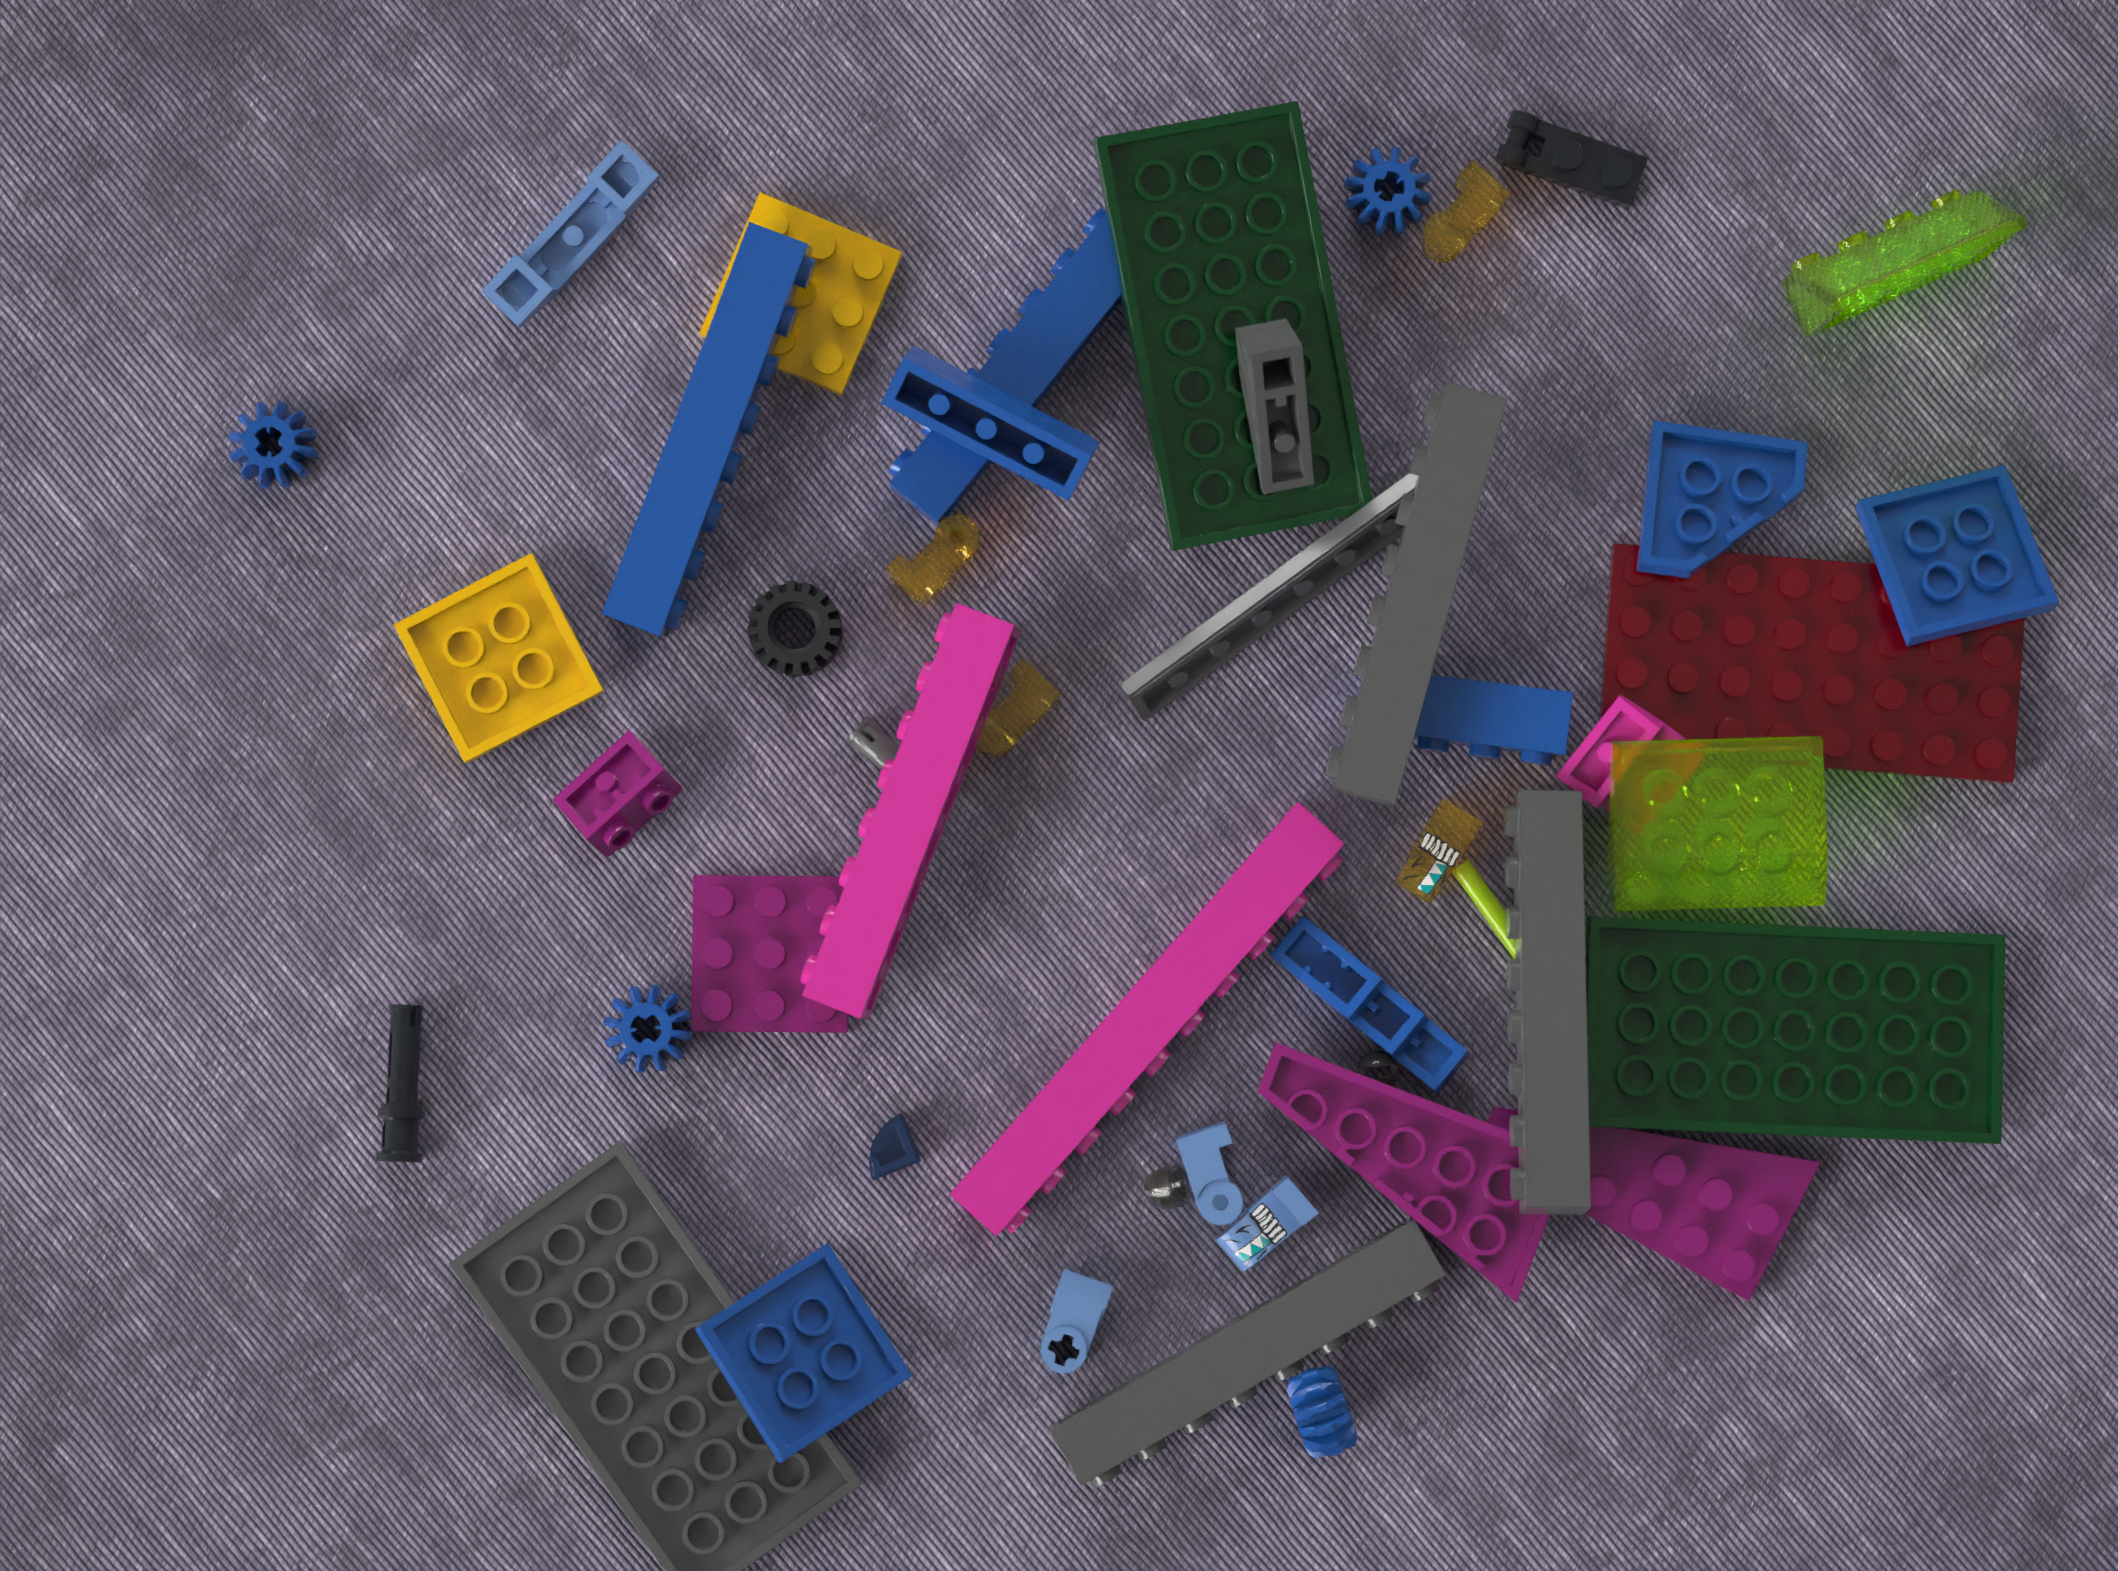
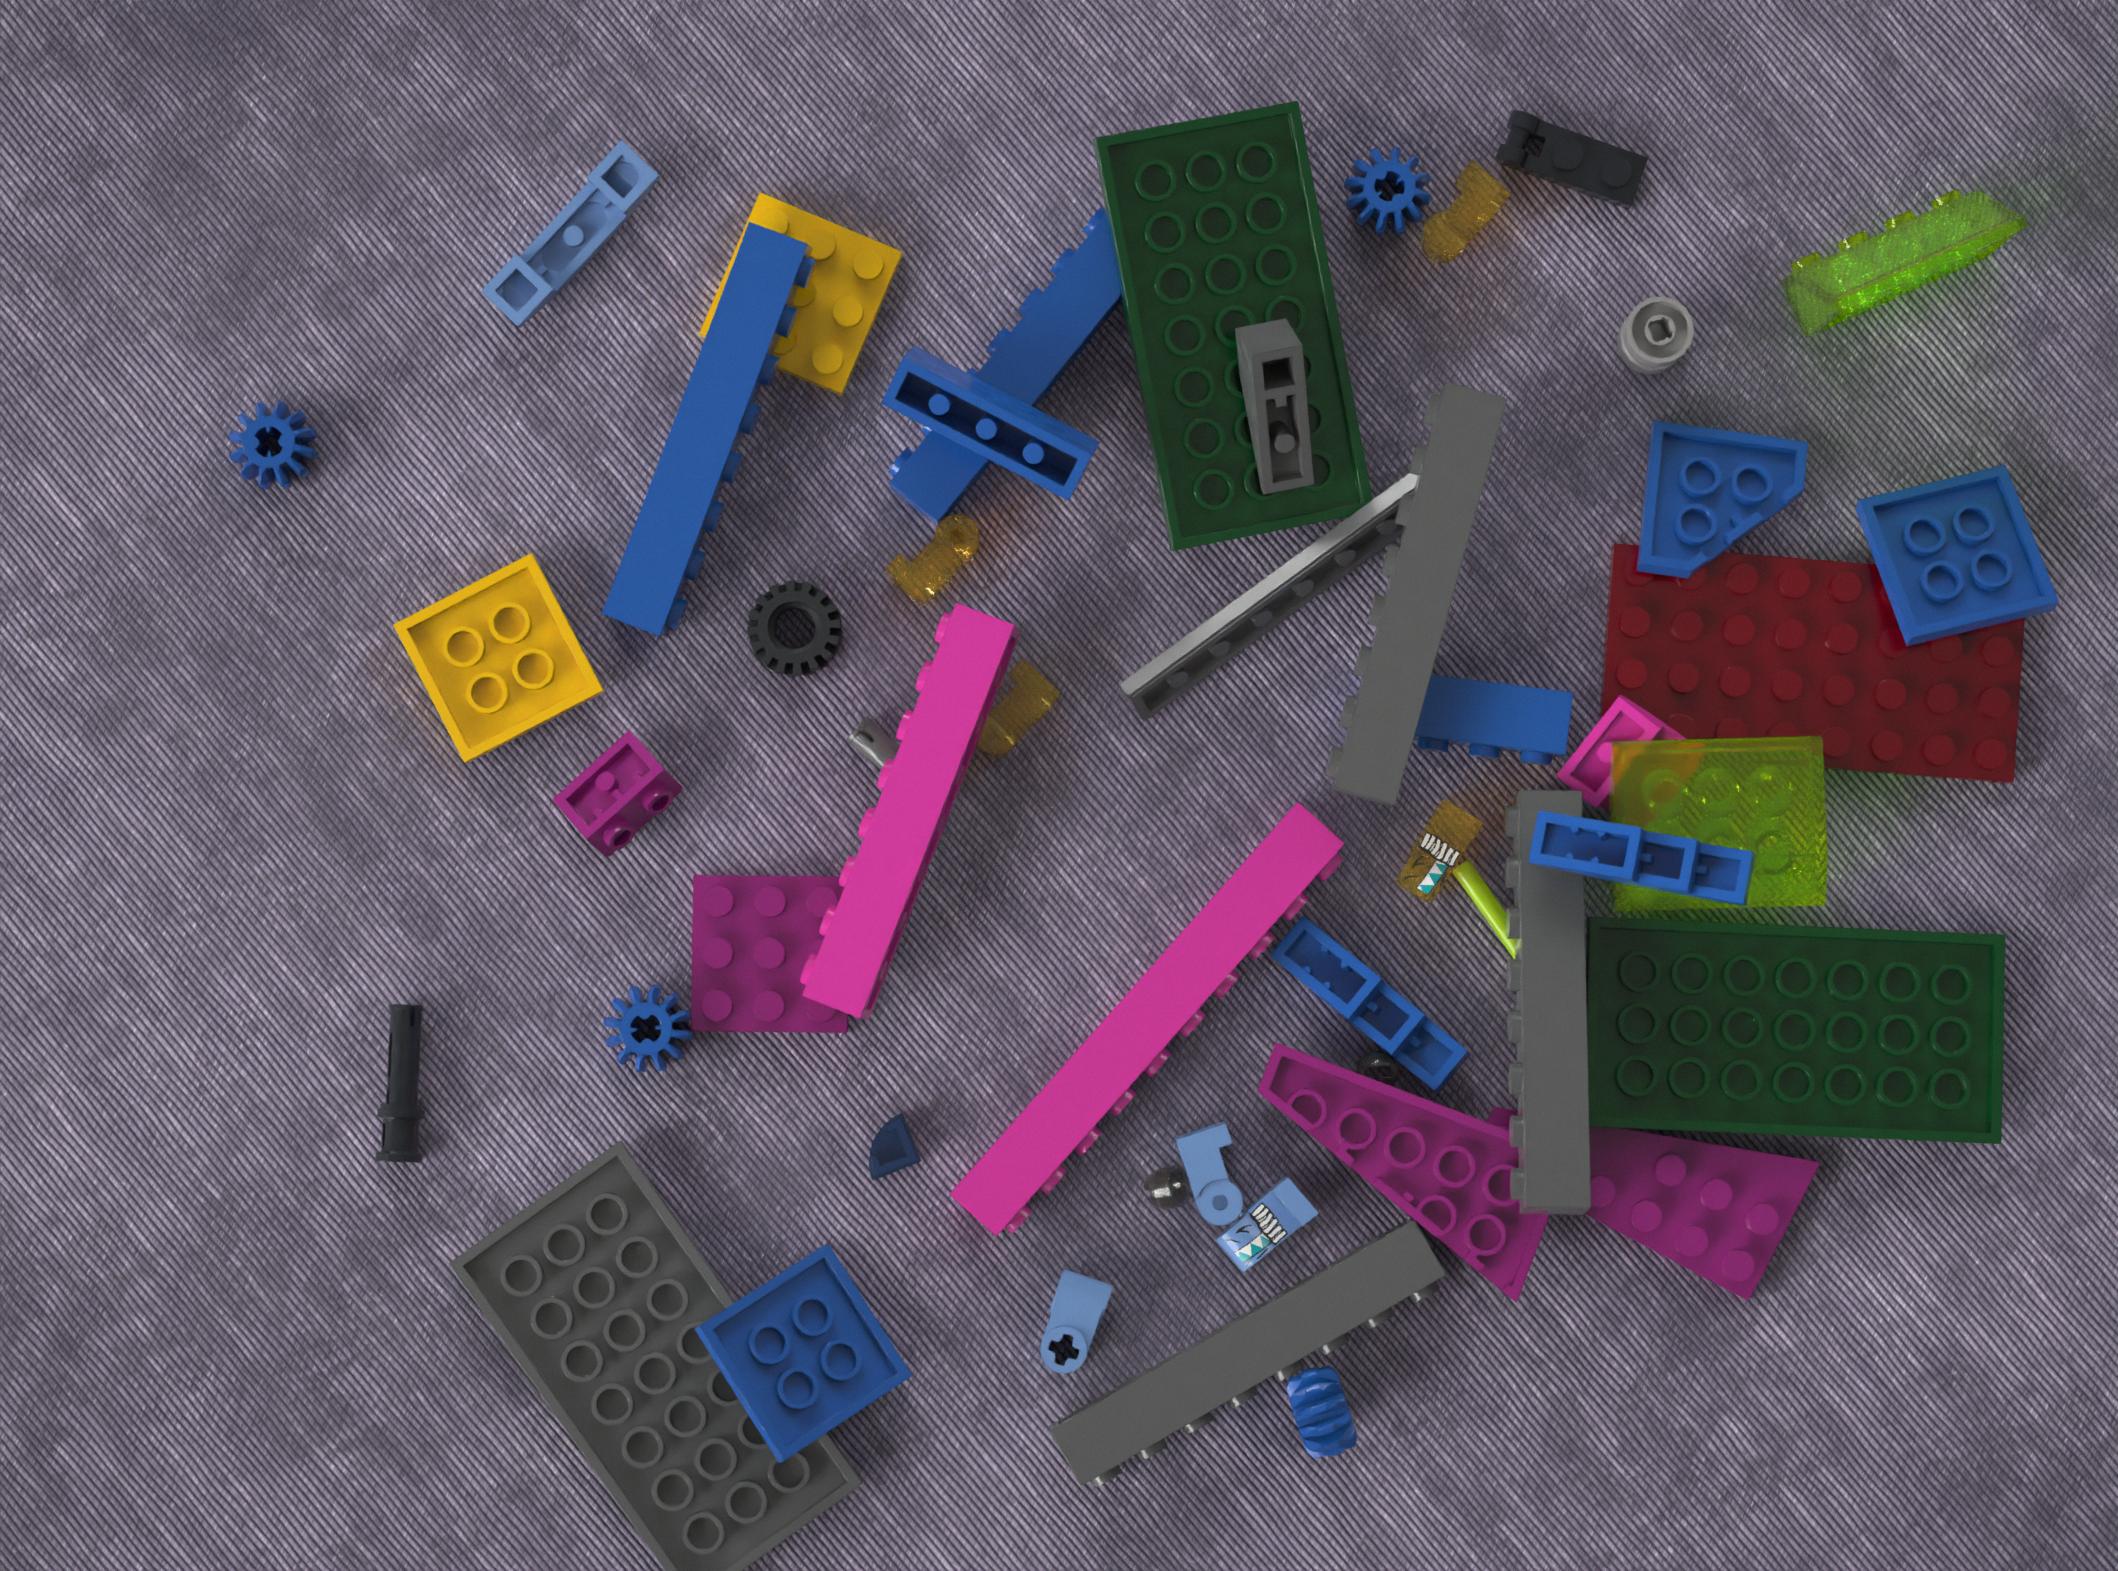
(1642, 858): none -> blue slope
(1655, 335): none -> light grey wheel

